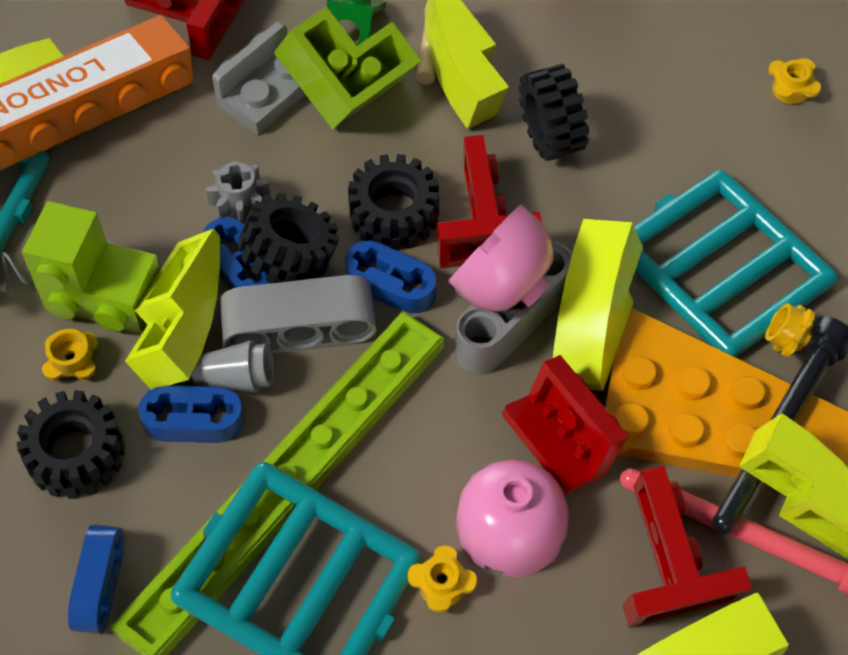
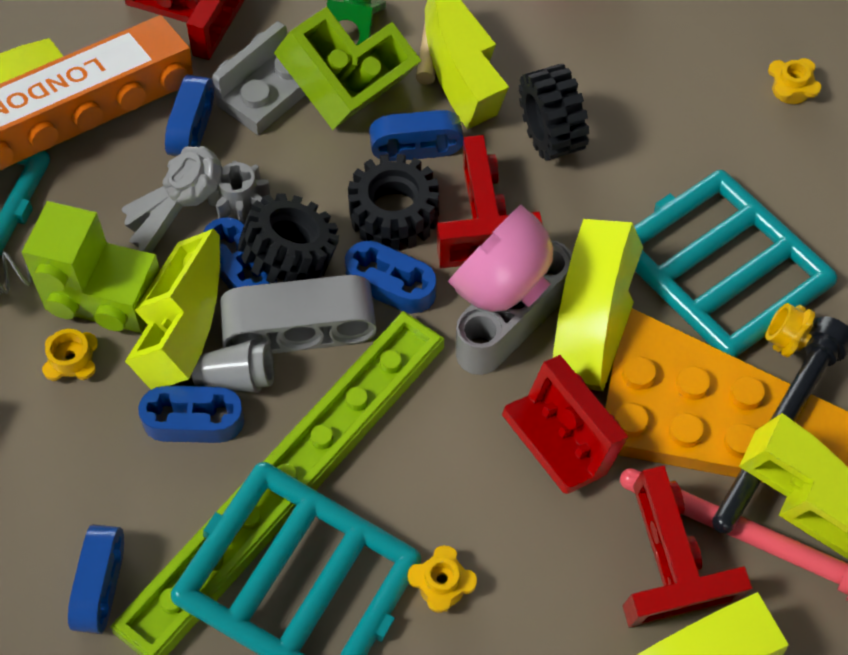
(62, 418): black tyre -> none
(187, 183): none -> light grey piece
(189, 114): none -> blue beam
(417, 135): none -> blue beam
(512, 518): bright pink cylinder -> none

